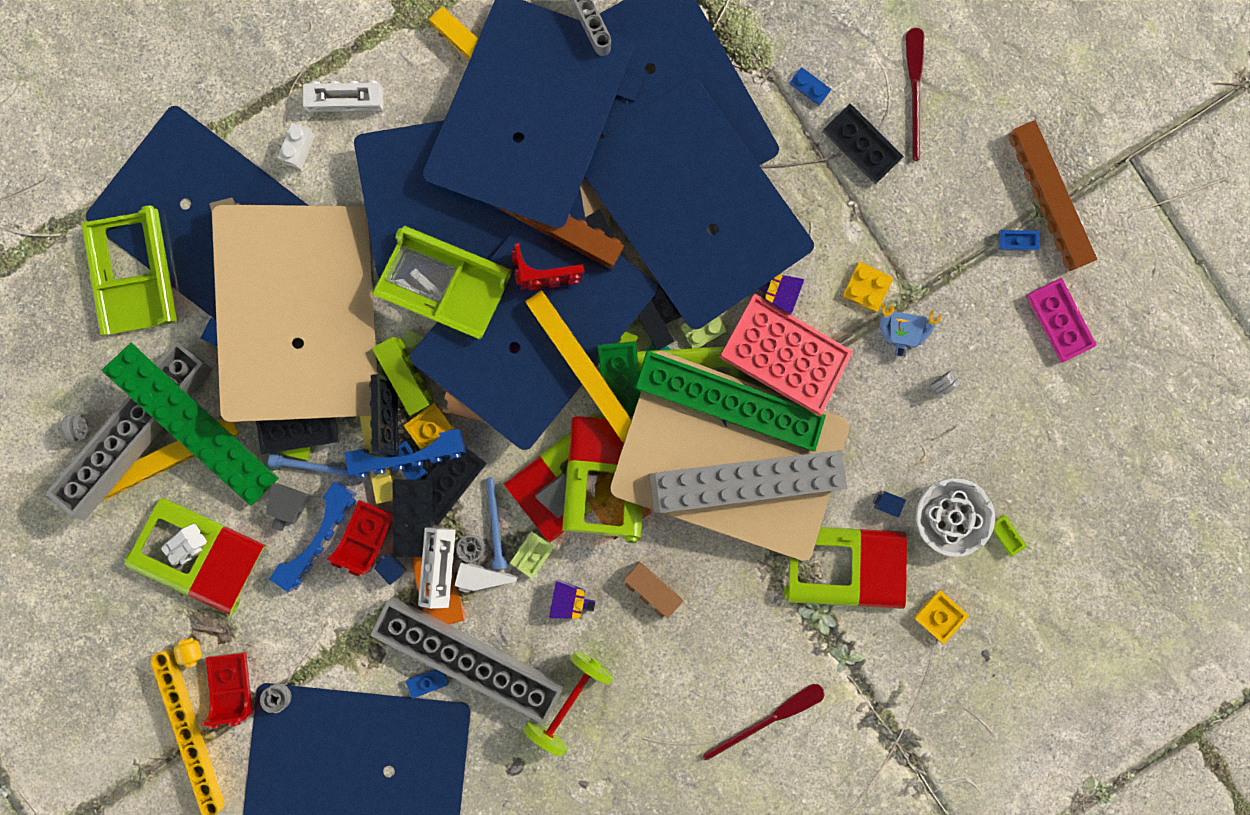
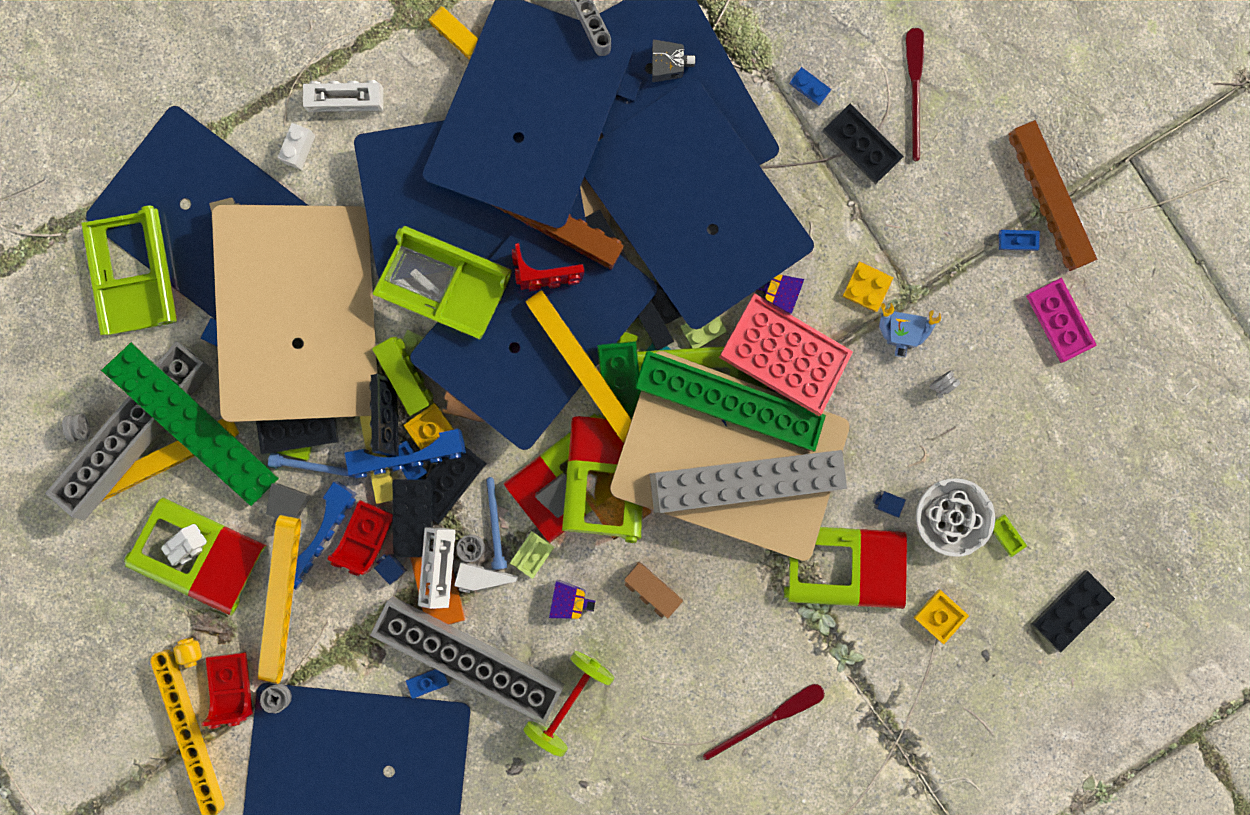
(279, 599): none -> yellow beam
(669, 60): none -> dark grey torso
(1073, 611): none -> black plate

